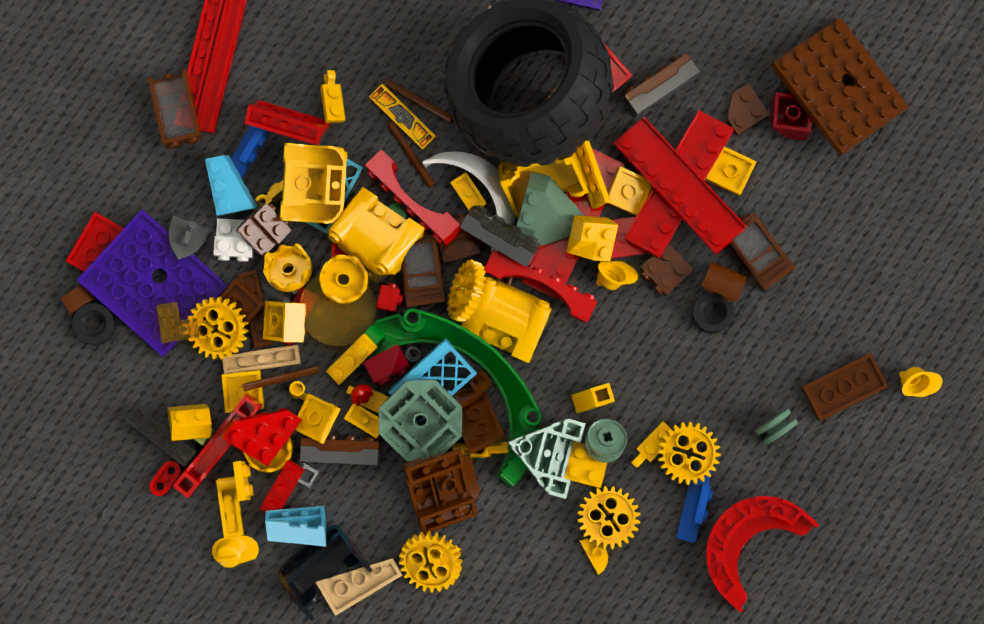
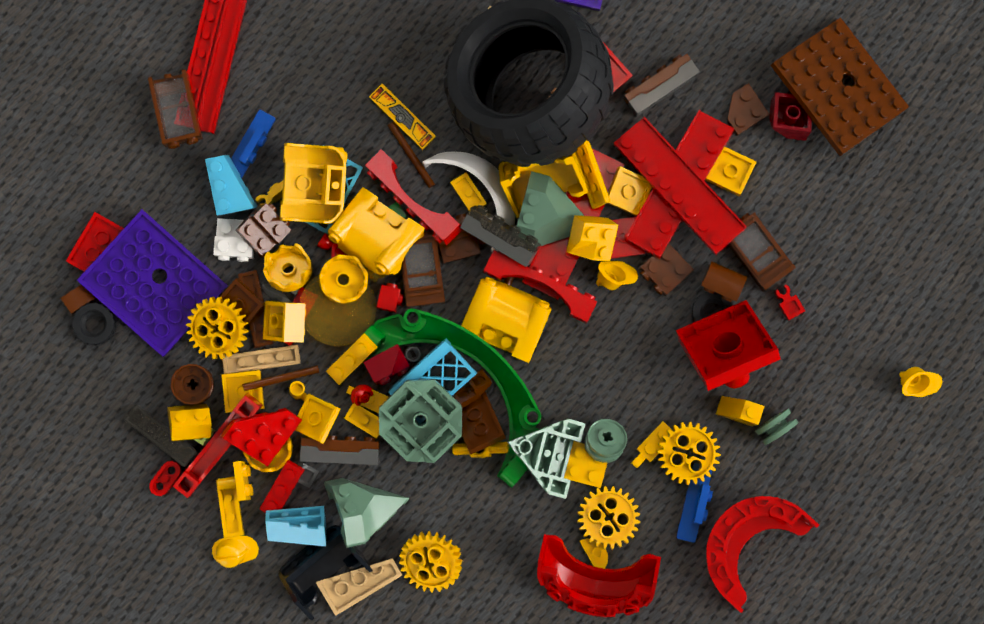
(171, 327): clear yellow plate -> none
(184, 376): none -> reddish brown wheel
(185, 237): dark grey shield -> none
(286, 122): red fence -> none
(325, 243): none -> red hinge
(332, 99): yellow plate -> none
(362, 508): none -> sand green wedge
(418, 100): reddish brown bar -> none
(442, 489): reddish brown slope -> none
(466, 290): yellow gear -> none
(592, 588): none -> red windscreen
(593, 398): yellow slope -> none
(728, 346): none -> red piece
(740, 410): none -> yellow slope
(790, 306): none -> red plate
(845, 387): reddish brown plate -> none

